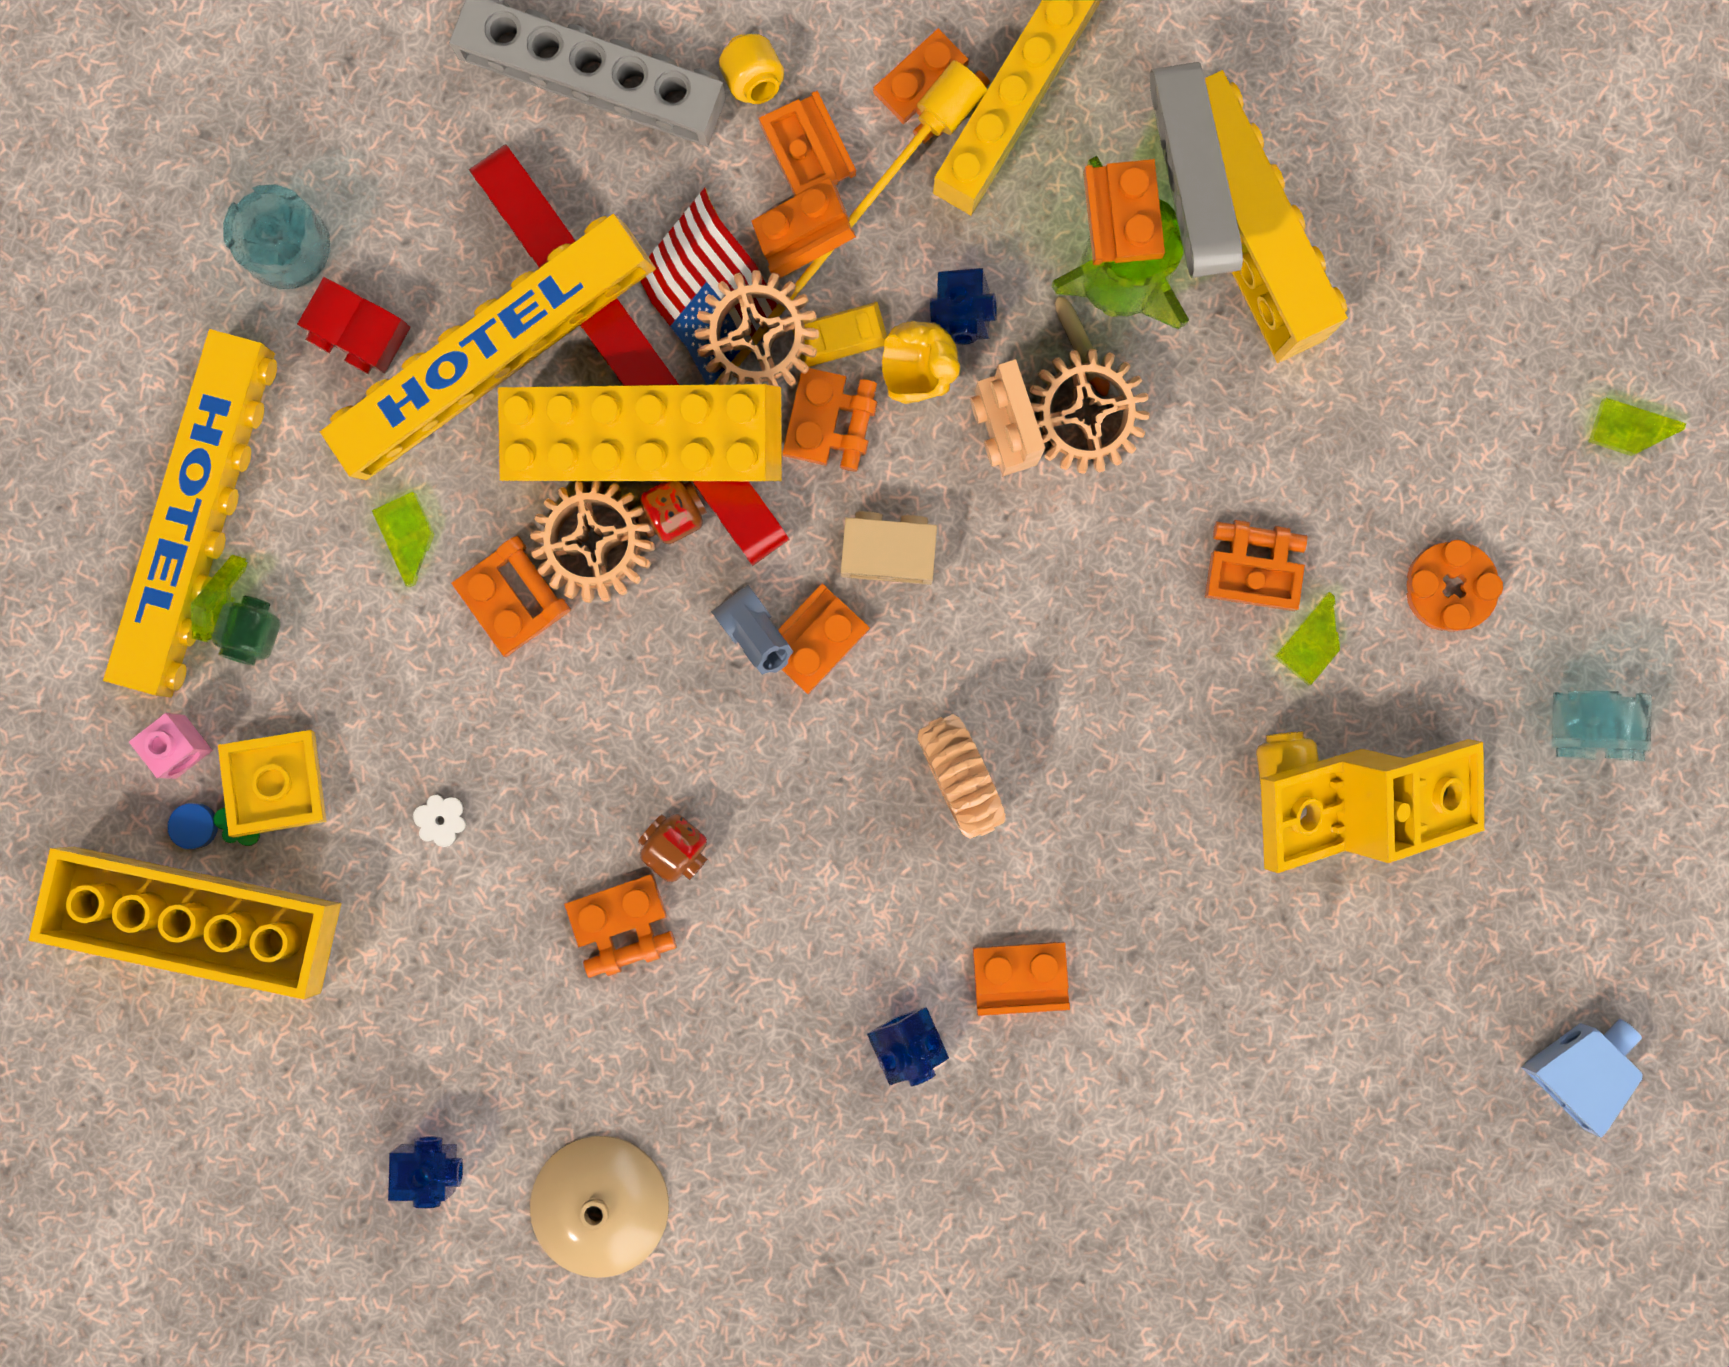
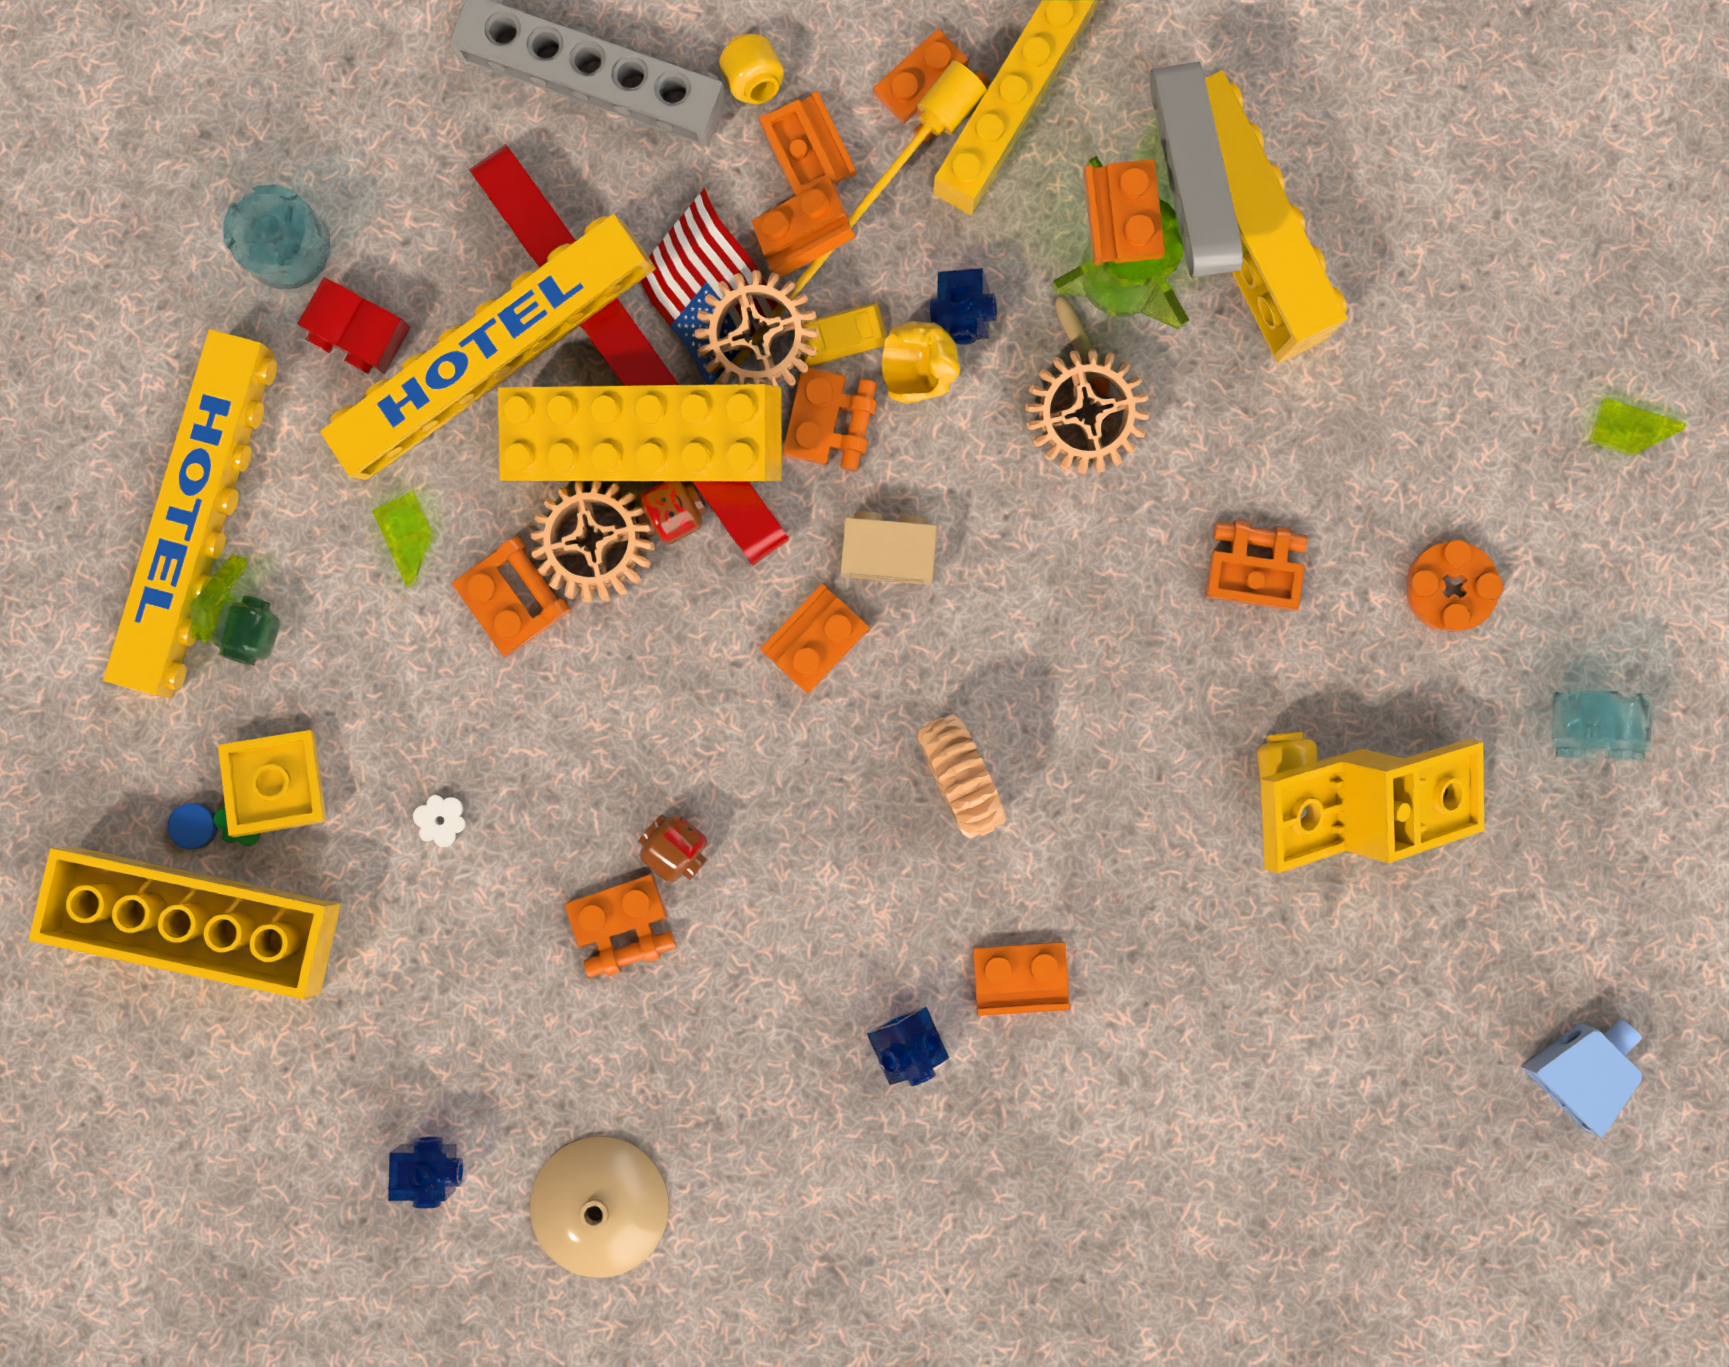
(170, 746): bright pink brick -> none
(750, 626): sand blue piece -> none
(1009, 419): light nougat plate -> none
(1312, 643): clear neon green tile -> none

